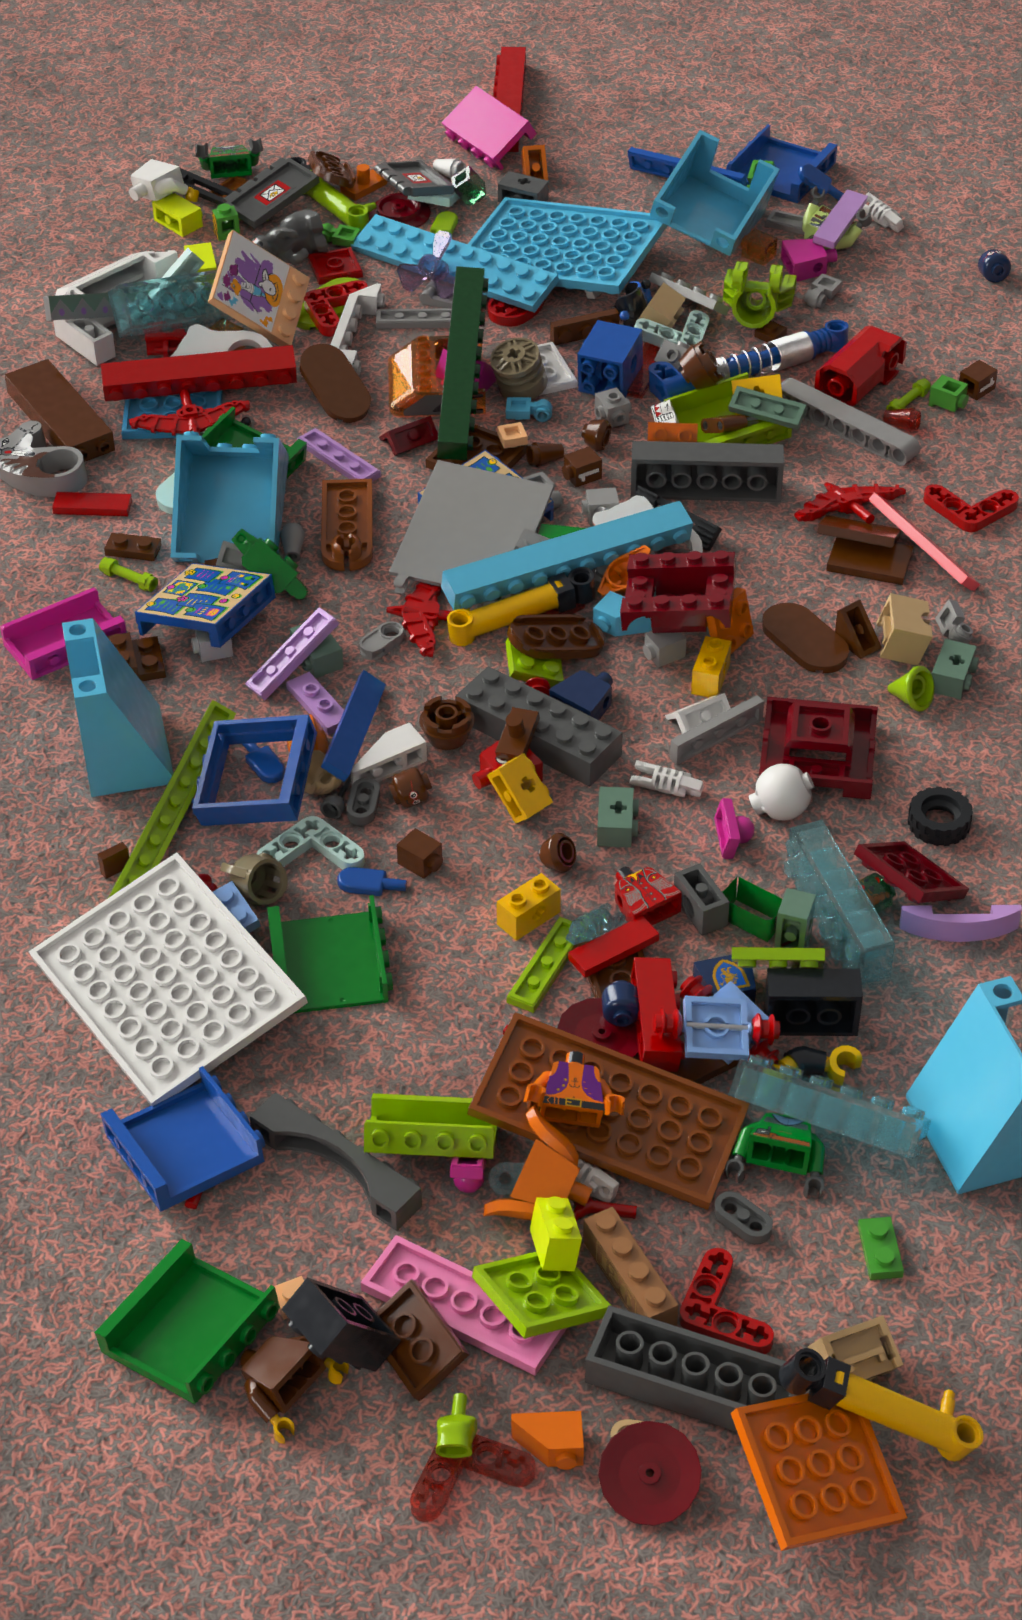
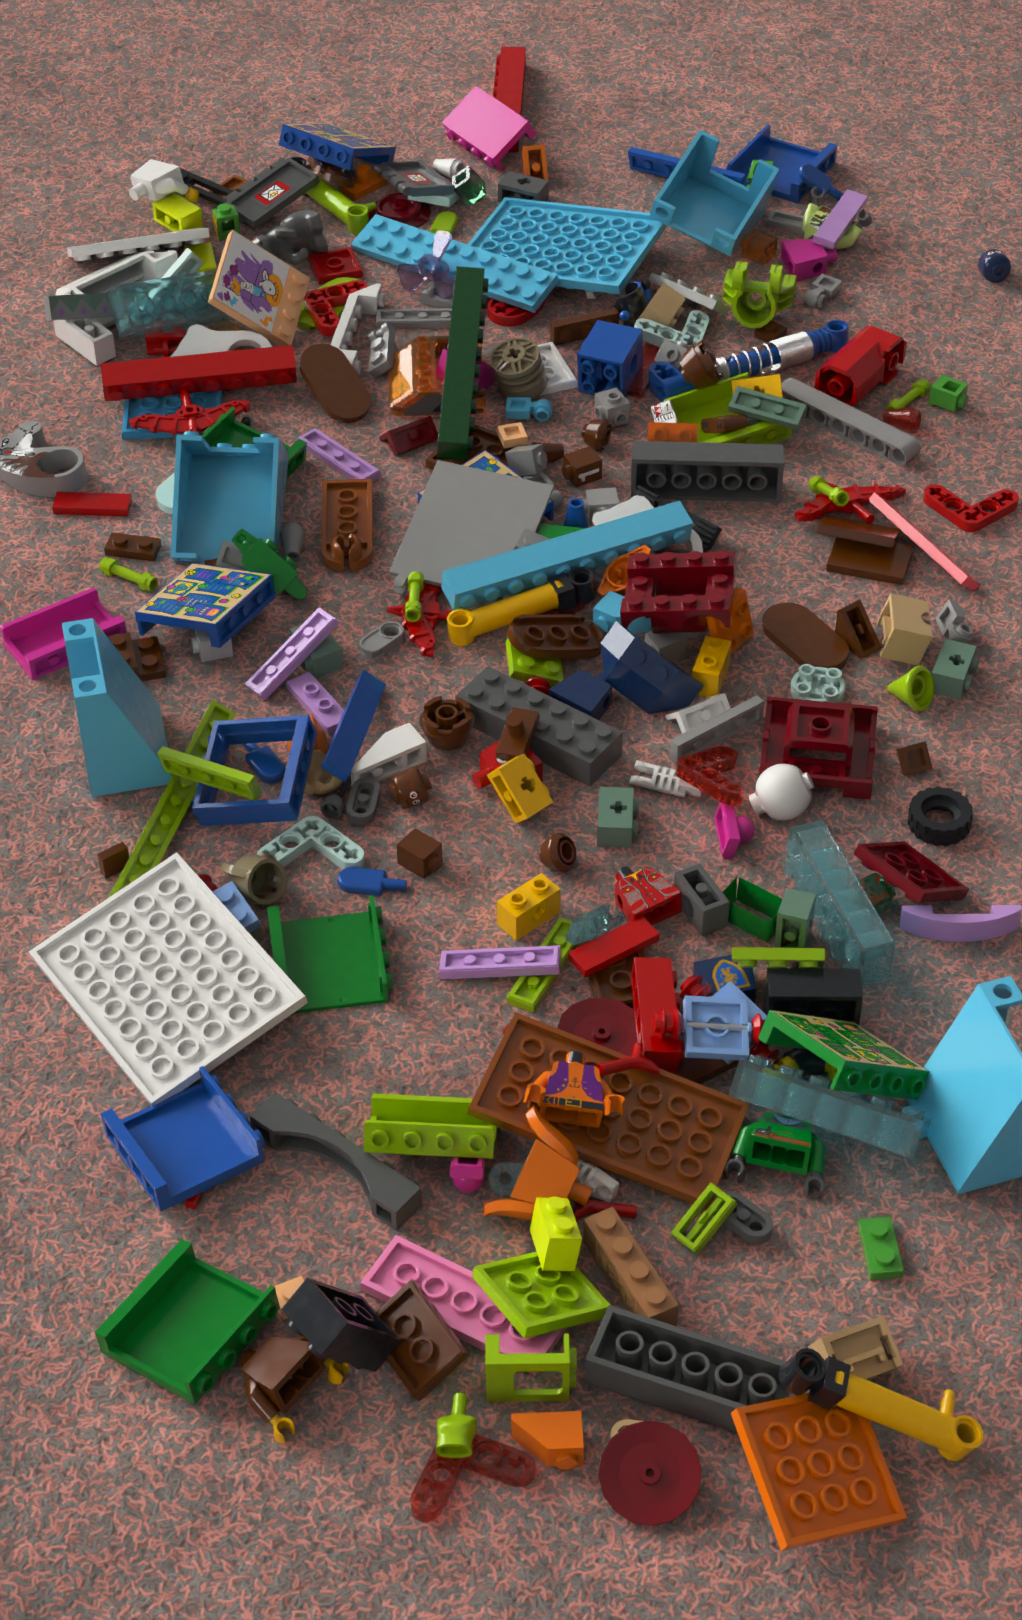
(60, 409): reddish brown brick -> none
(146, 243): none -> white plate
(209, 773): none -> lime tile
(229, 160): green torso -> none
(334, 144): none -> blue panel
(341, 236): bright green plate -> none
(381, 349): none -> light grey plate
(413, 606): none -> lime bar
(500, 962): none -> lavender tile
(502, 1367): none -> lime window
(527, 459): none -> light grey brick
(576, 514): none -> blue cone
(620, 1003): dark blue head -> none
(635, 1061): none -> red piece
(645, 673): none -> dark blue wedge
(705, 773): none -> clear red beam
(708, 1307): red beam -> none
(713, 1225): none -> lime tile
(818, 684): none -> light aqua tile
(836, 495): none -> lime bar
(861, 1058): none -> green panel
(883, 213): white hinge -> none
(914, 758): none -> reddish brown plate
(980, 379): reddish brown brick -> none

